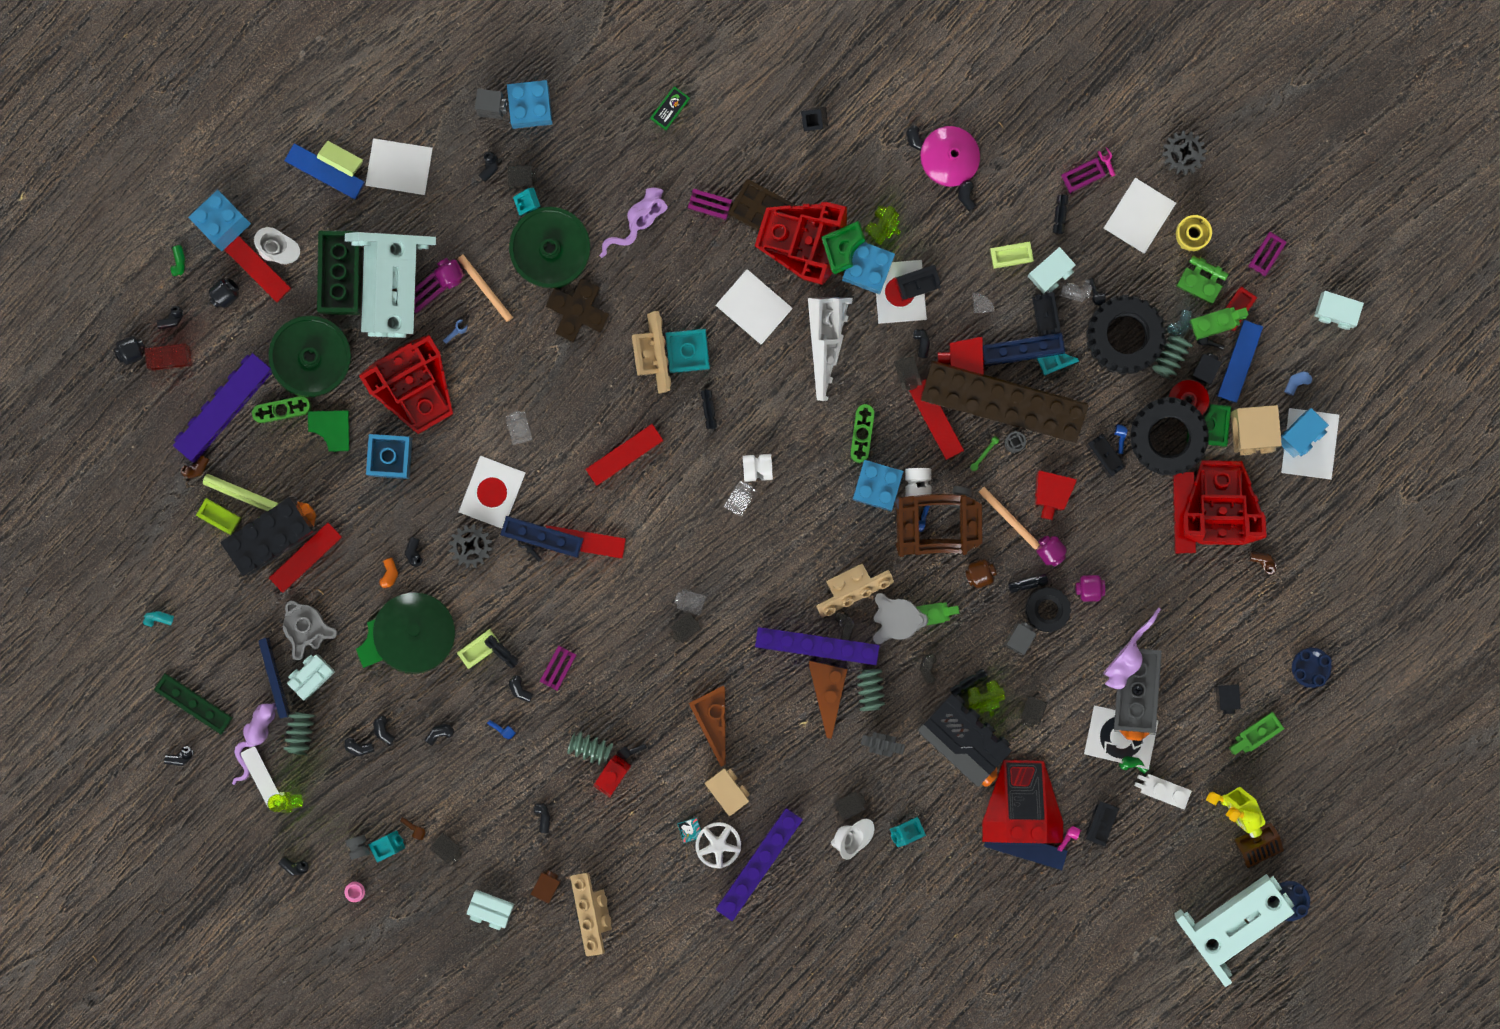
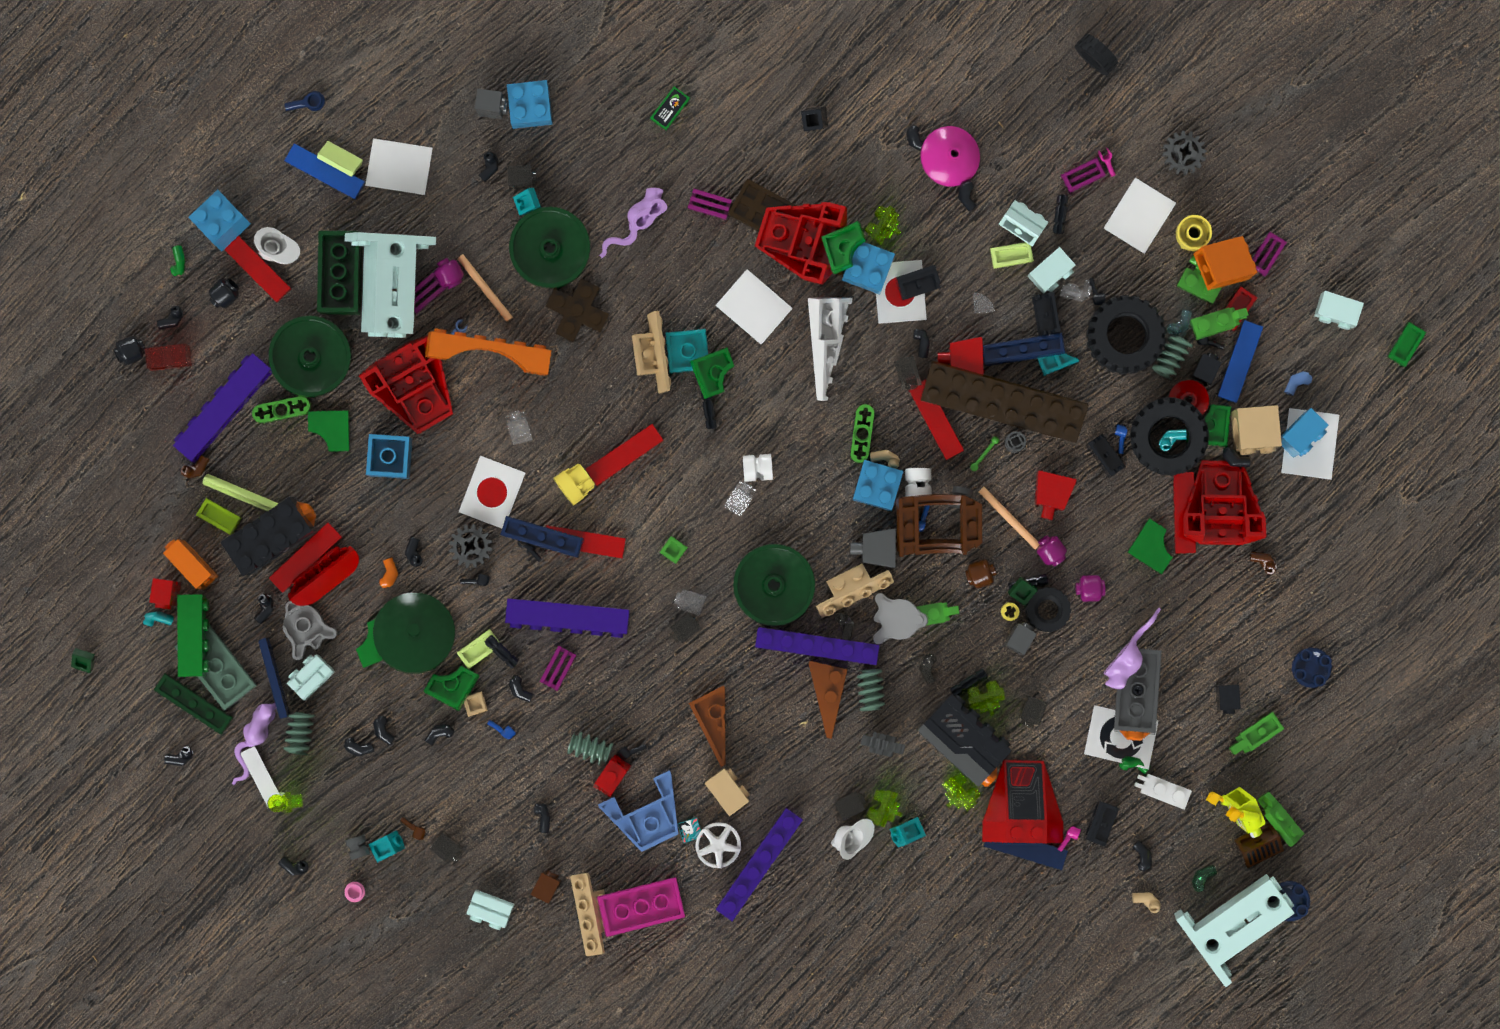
(82, 660): none -> dark green plate
(164, 593): none -> red brick
(190, 564): none -> orange brick
(192, 635): none -> green brick
(226, 676): none -> sand green tile
(266, 605): none -> black arm
(313, 101): none -> dark blue plate
(323, 575): none -> red brick
(452, 688): none -> green tile
(475, 704): none -> tan tile
(482, 580): none -> black hand
(530, 359): none -> orange arch
(567, 616): none -> dark purple brick
(574, 483): none -> light yellow piece
(640, 906): none -> dark pink tile
(651, 822): none -> medium blue wing
(673, 550): none -> bright green tile
(711, 371): none -> green tile
(774, 584): none -> dark green dish
(877, 548): none -> dark grey torso
(886, 455): none -> tan arm
(887, 810): none -> clear neon green hips
(958, 795): none -> clear neon green hips
(1016, 613): none -> light yellow bush
(1022, 591): none -> dark green plate
(1023, 222): none -> light aqua brick
(1096, 54): none -> black tyre
(1145, 856): none -> black arm
(1148, 899): none -> tan arm
(1150, 547): none -> green tile
(1170, 437): none -> teal arm
(1201, 876): none -> clear green arm
(1225, 263): none -> orange brick
(1234, 459): none -> black arm
(1280, 819): none -> bright green hinge
(1406, 344): none -> green tile

